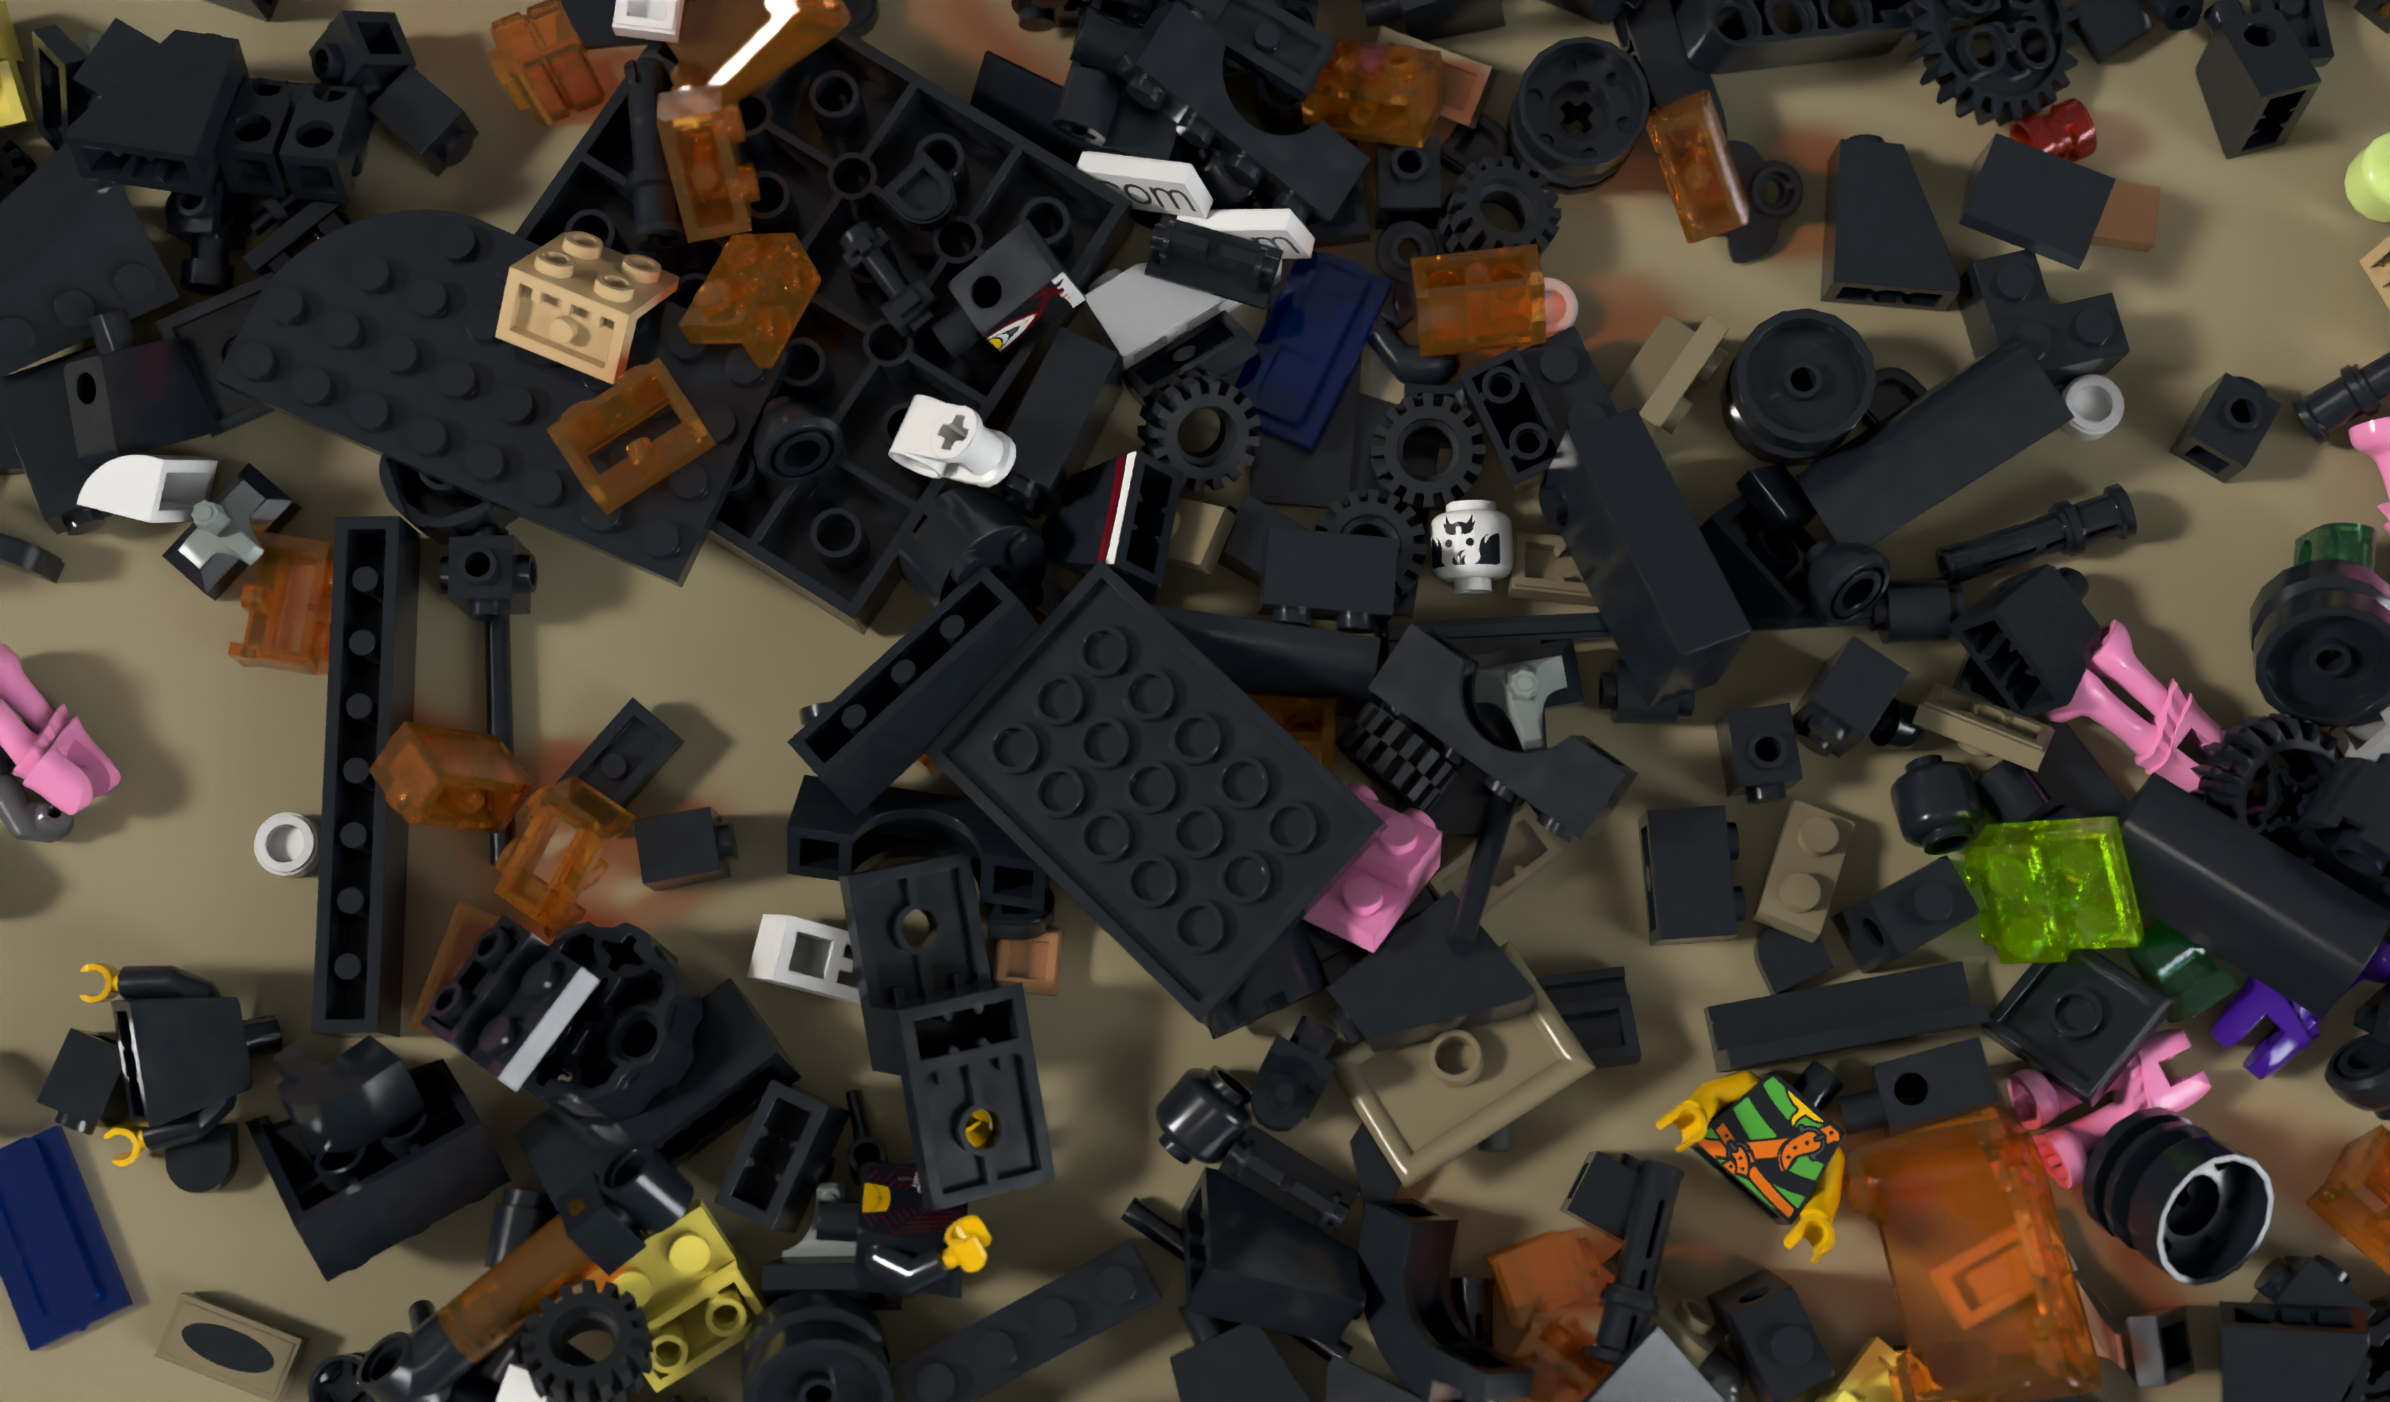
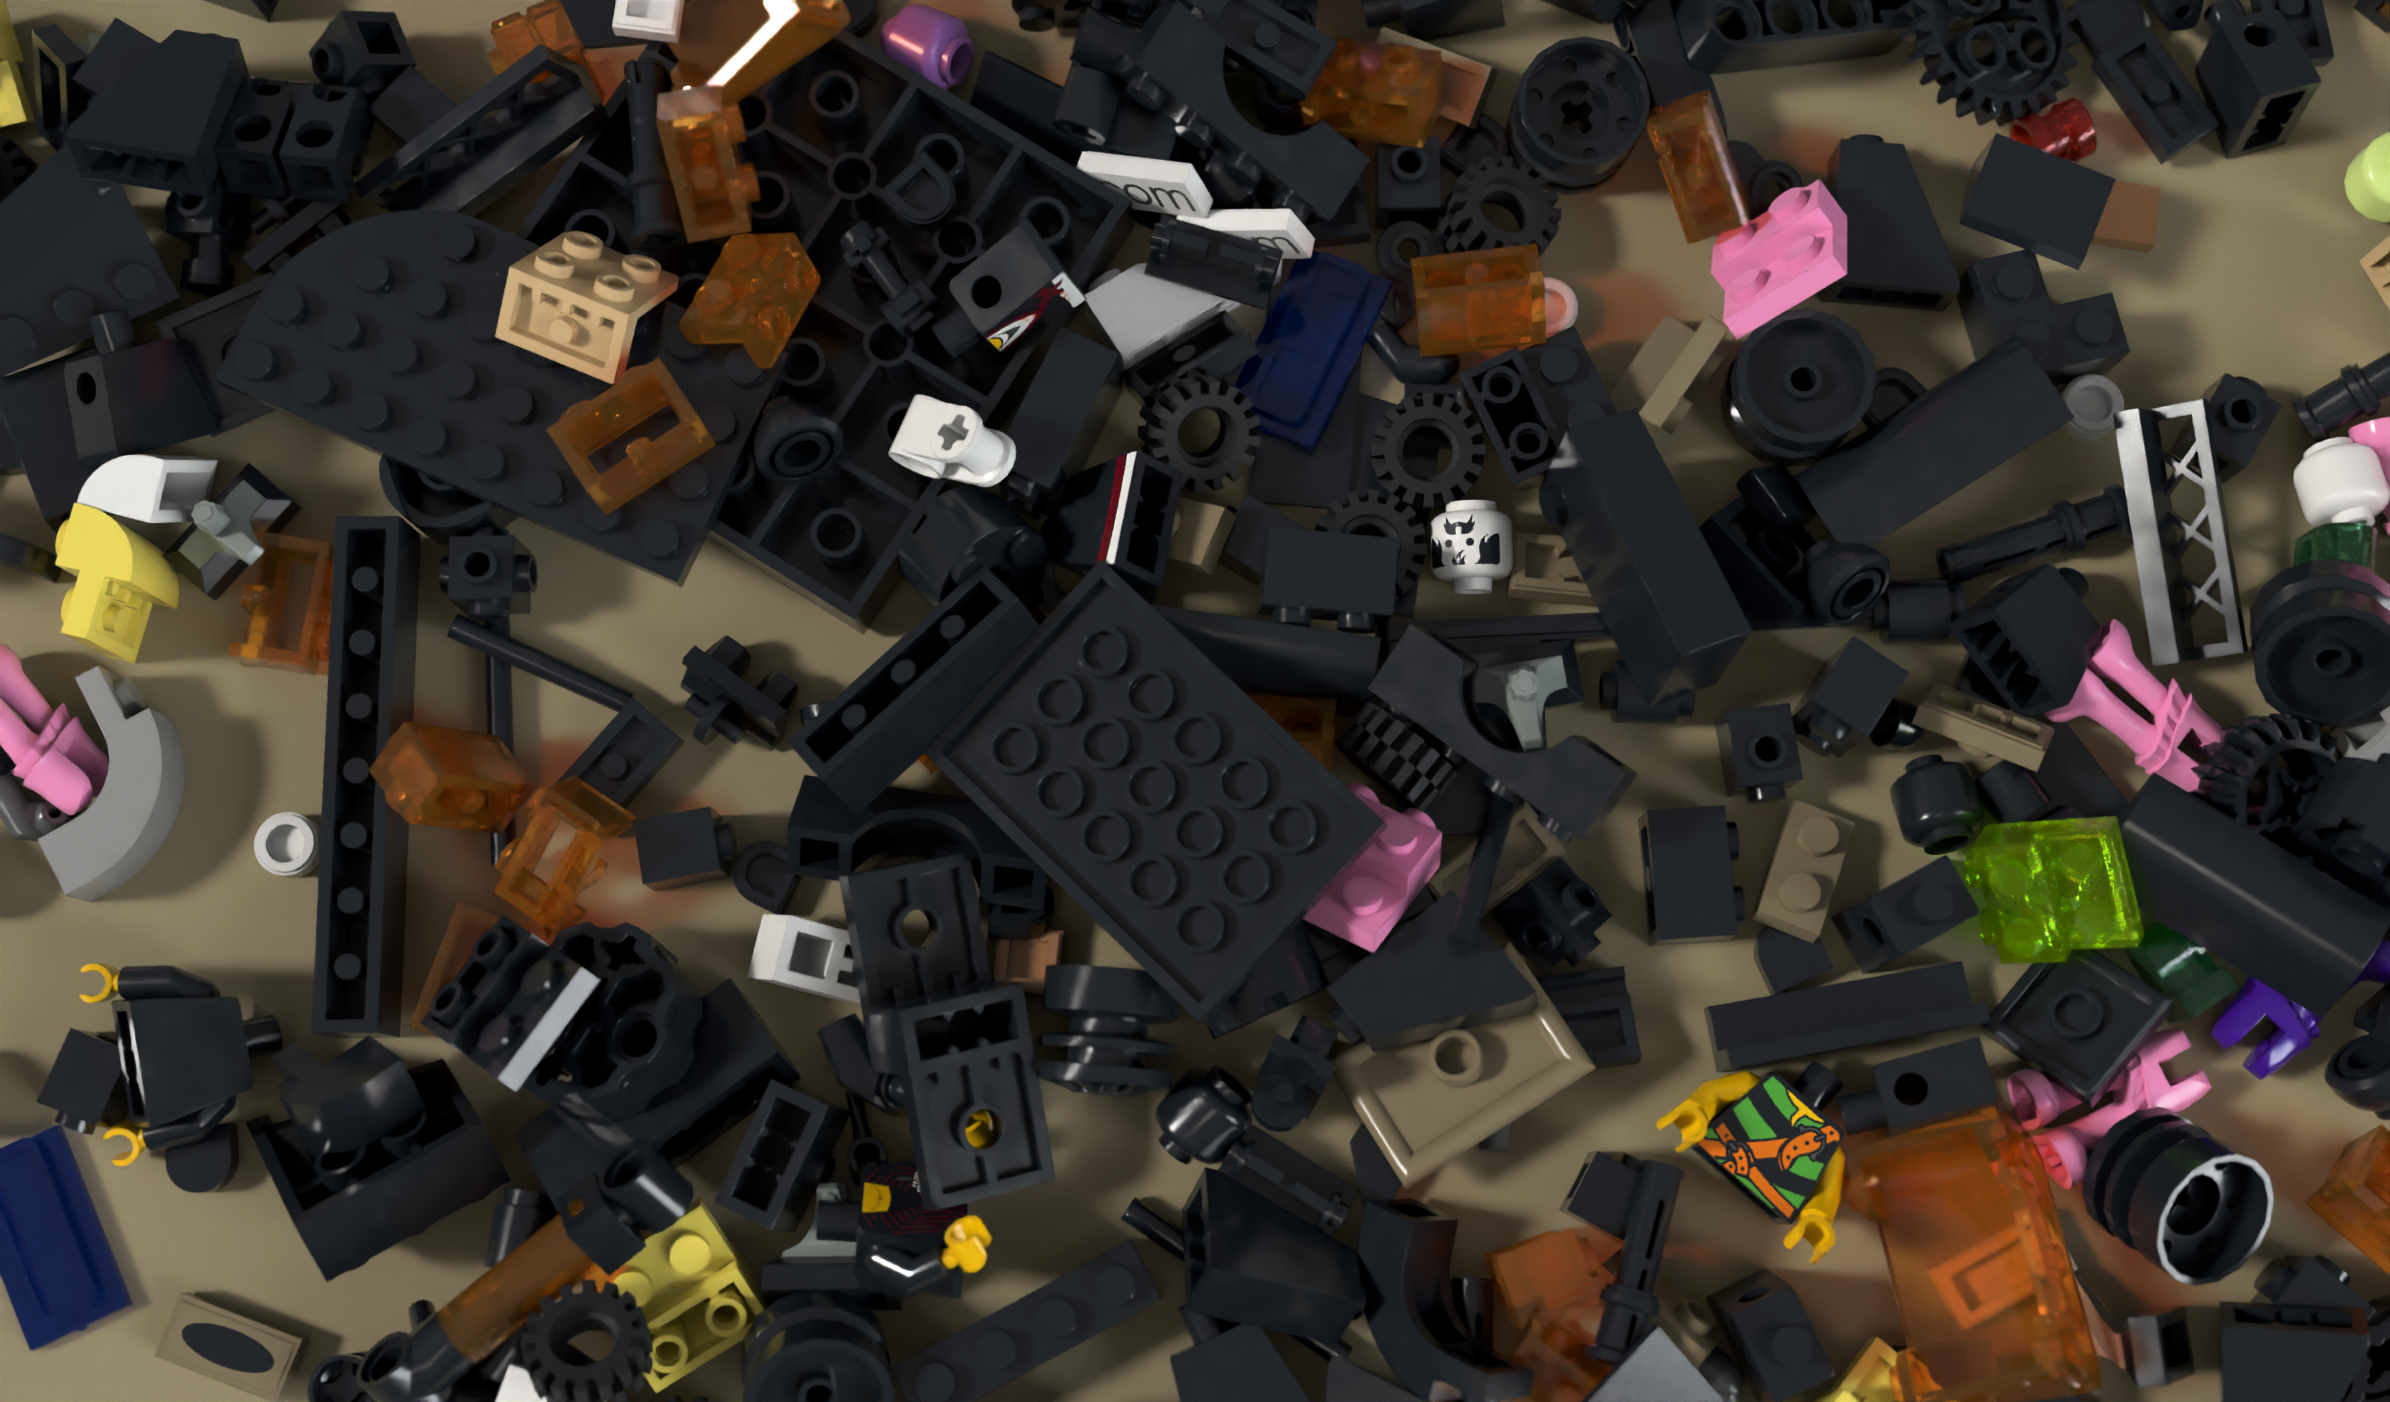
(115, 583): none -> light yellow brick
(138, 797): none -> light grey arch
(494, 150): none -> black fence
(539, 663): none -> black bar
(729, 703): none -> black hips
(763, 876): none -> black tile
(850, 1060): none -> black arm
(929, 44): none -> medium lavender head
(1106, 1029): none -> black wheel
(1554, 917): none -> black brick
(1780, 257): none -> bright pink plate
(2155, 95): none -> black plate
(2156, 537): none -> fence
(2341, 483): none -> white head

